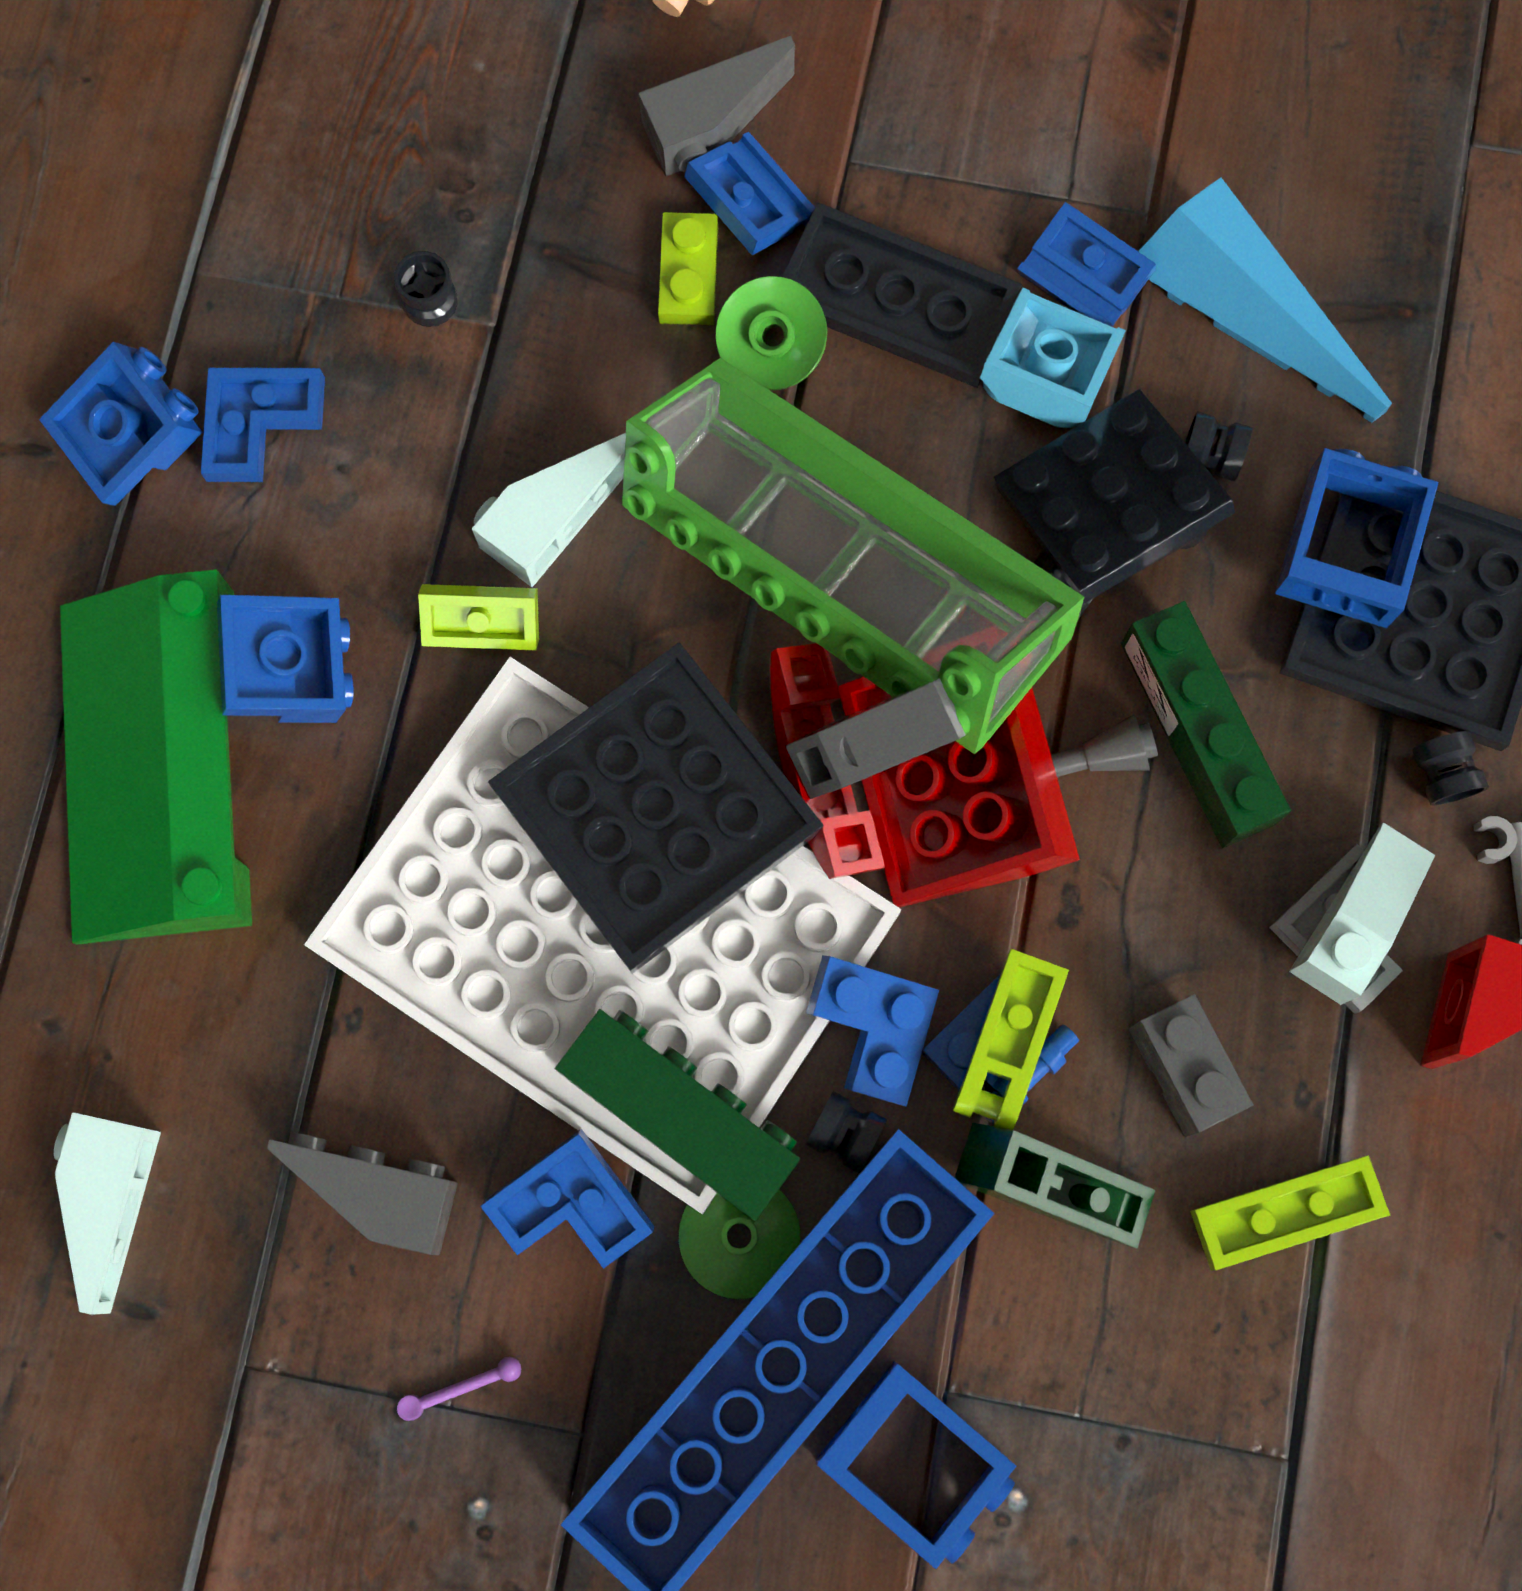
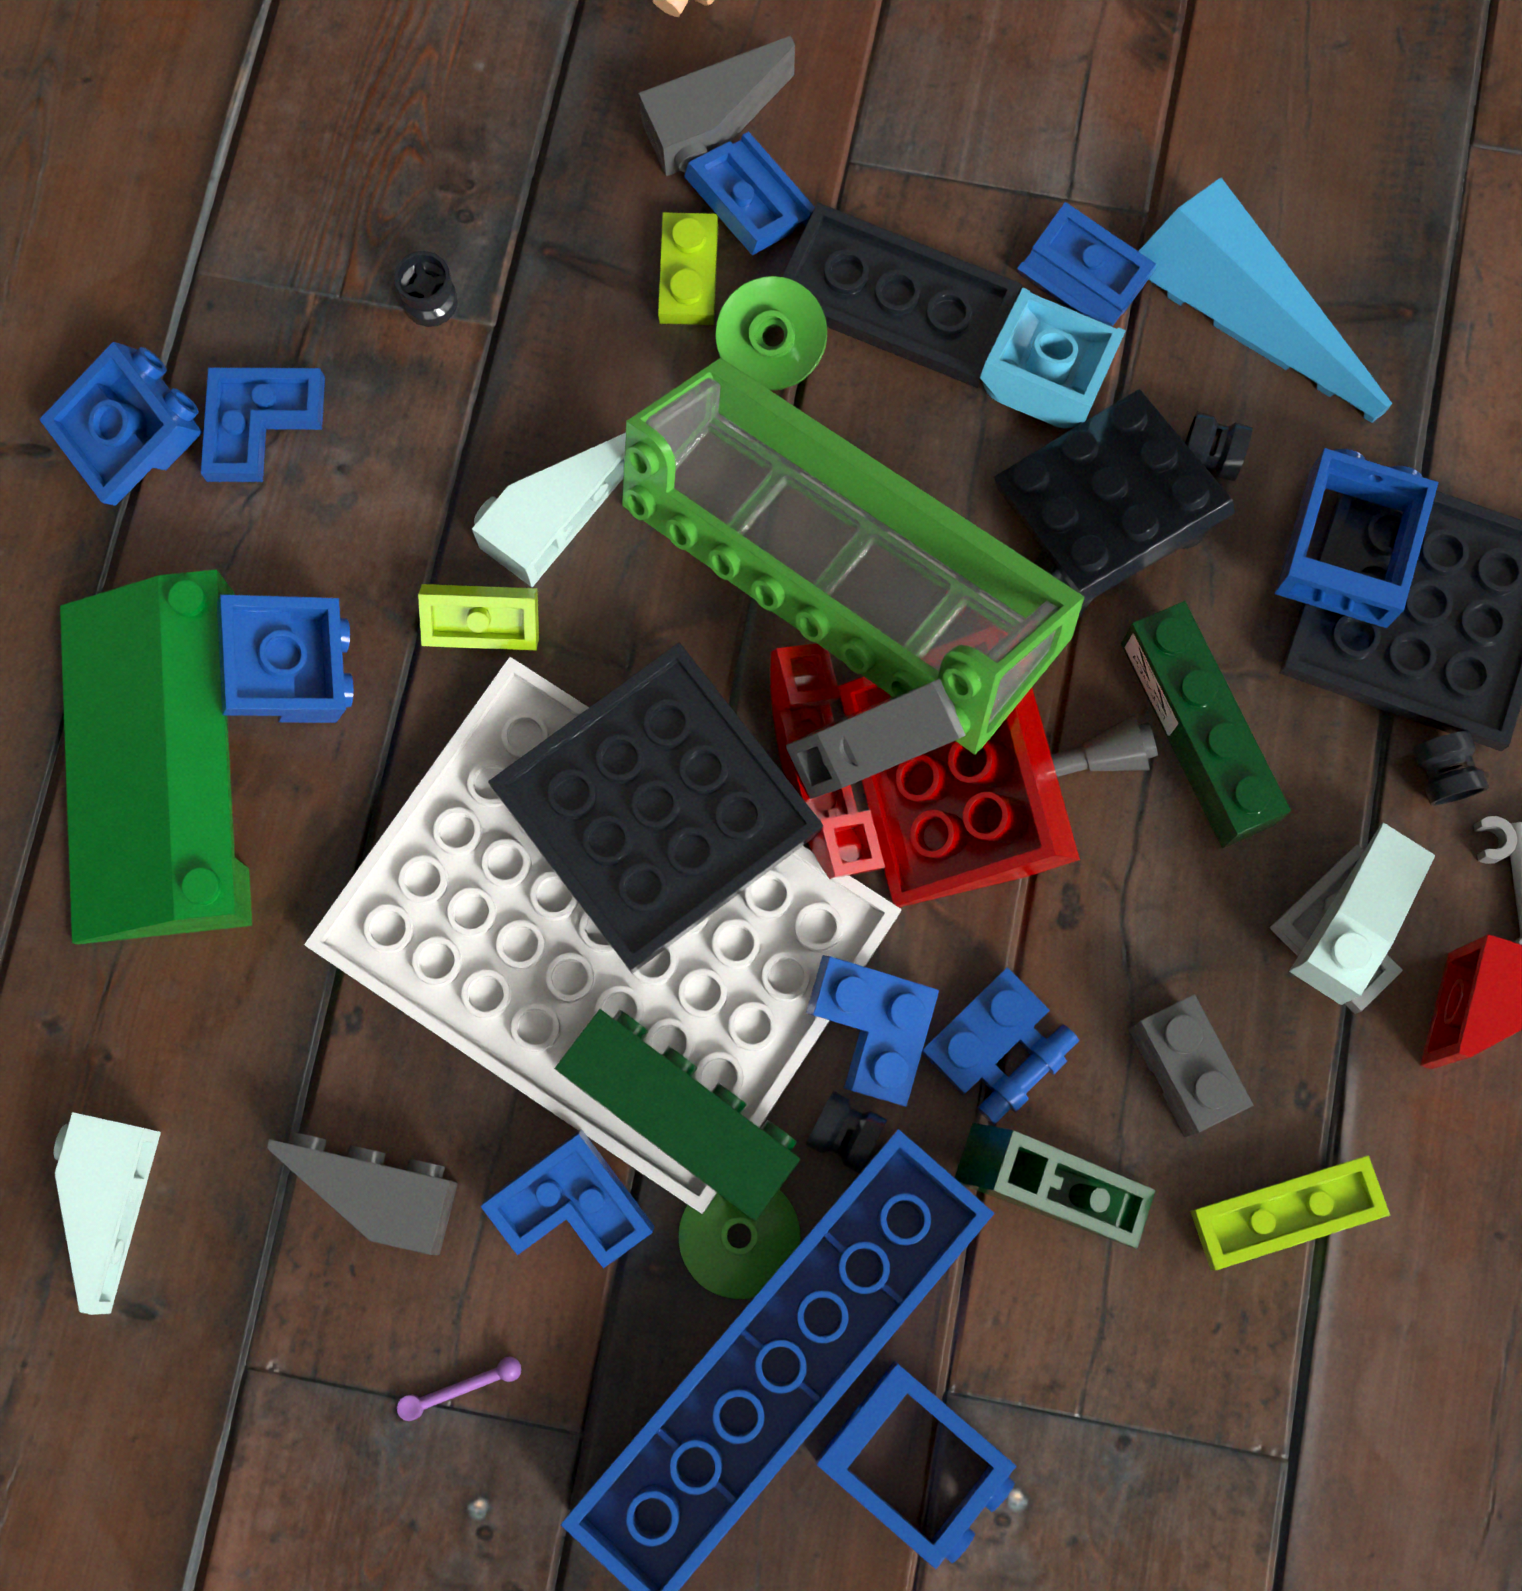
(1011, 1037): lime plate -> none

